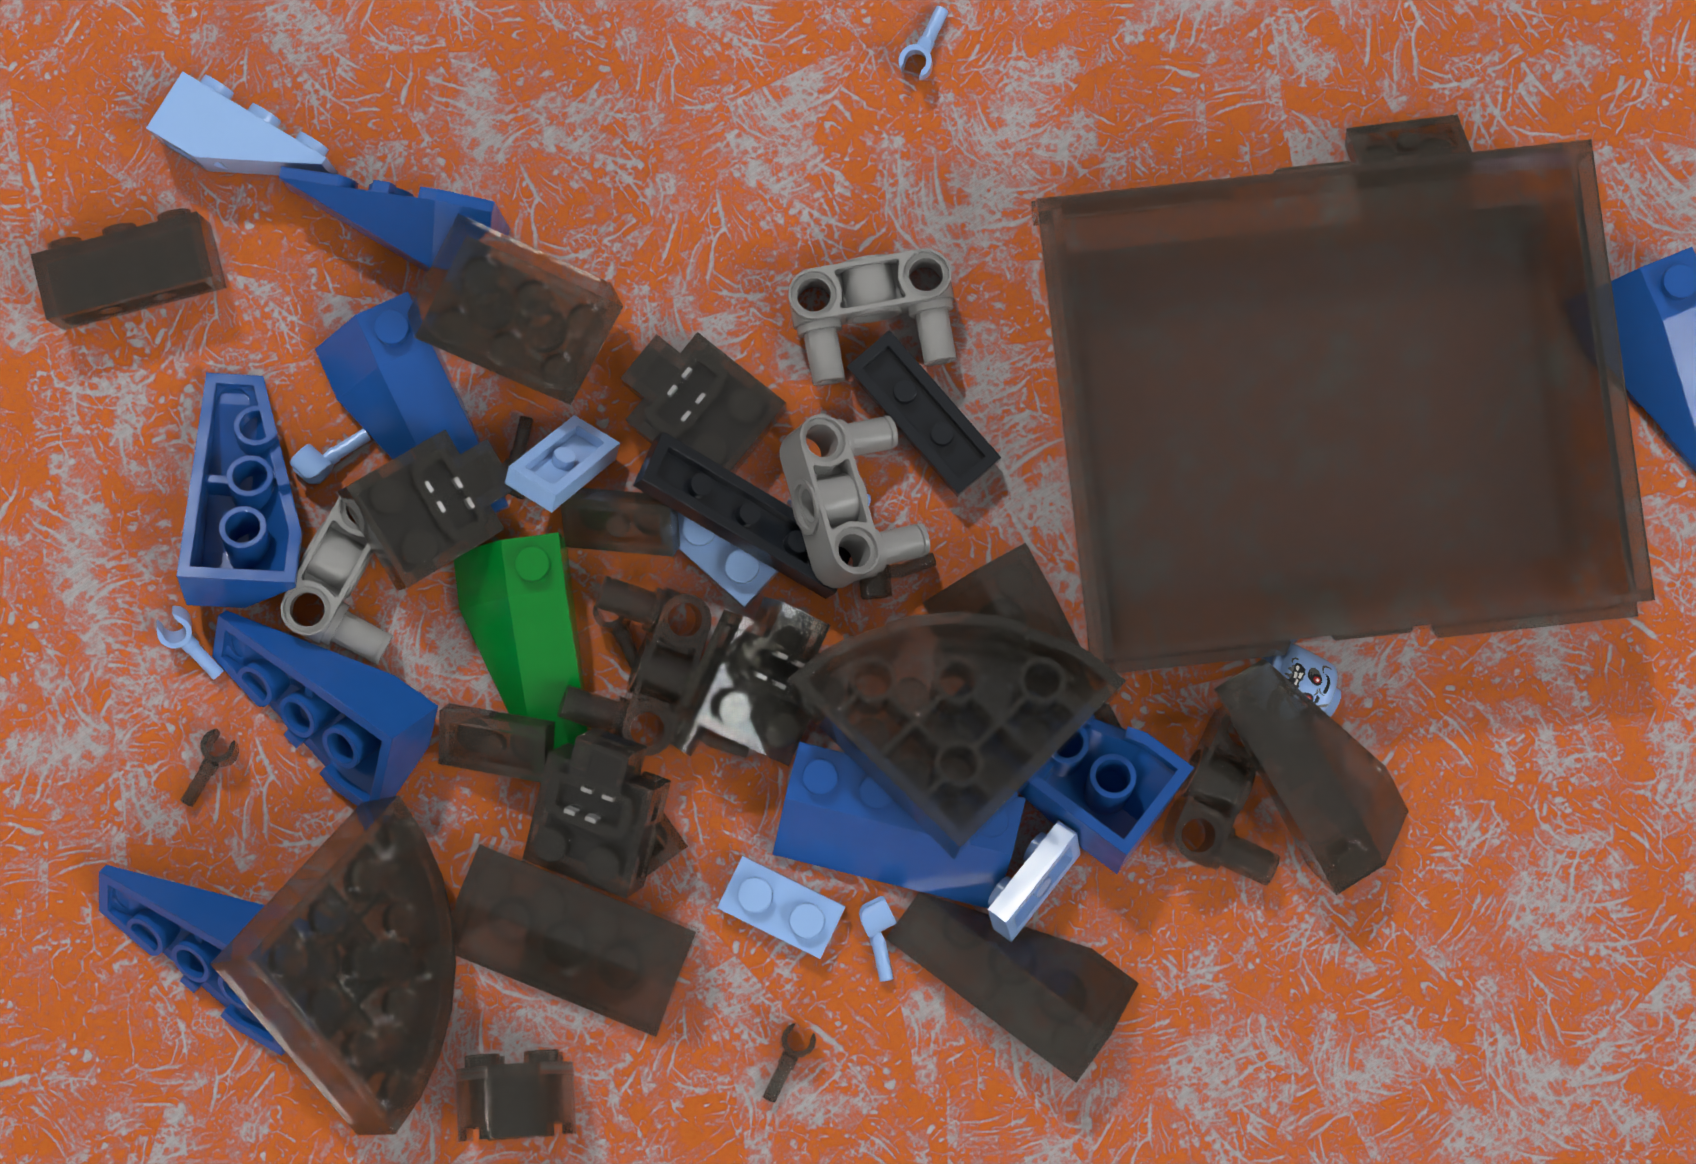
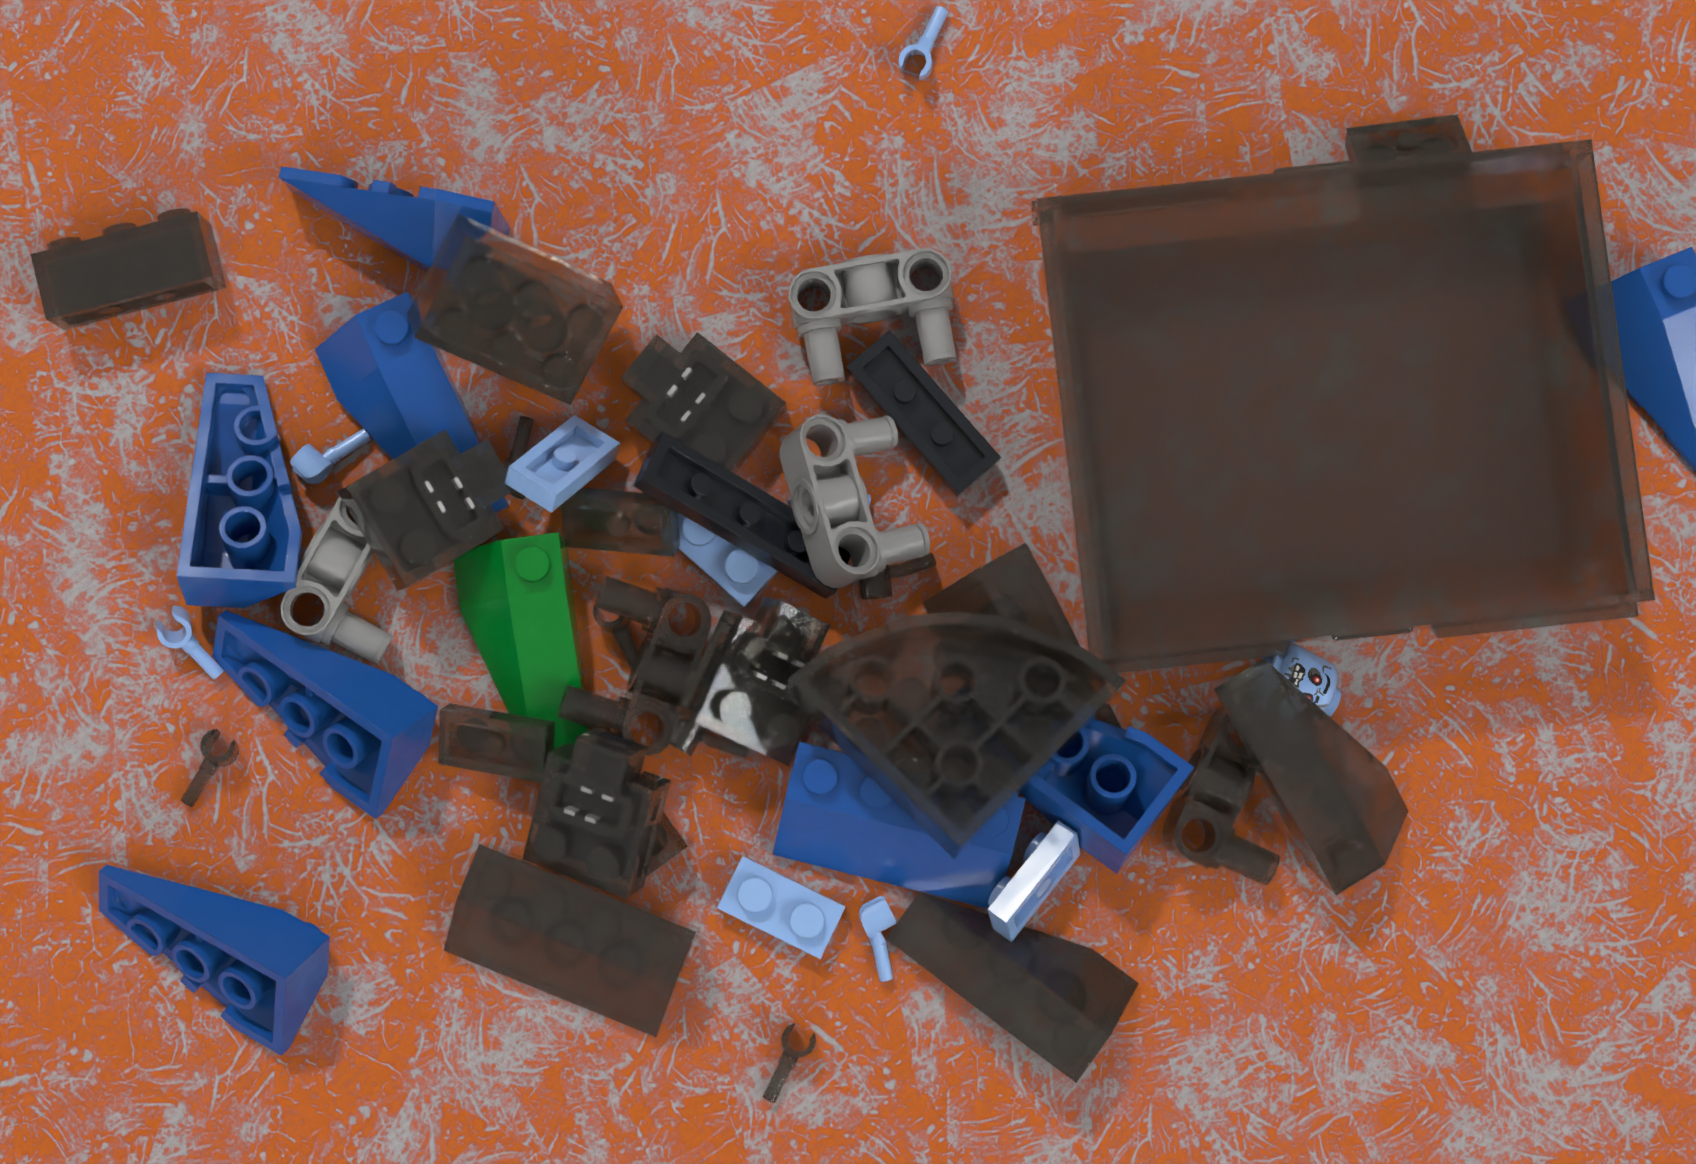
(224, 137): light blue slope -> none
(356, 966): clear smoke brick -> none
(515, 1097): clear smoke brick -> none

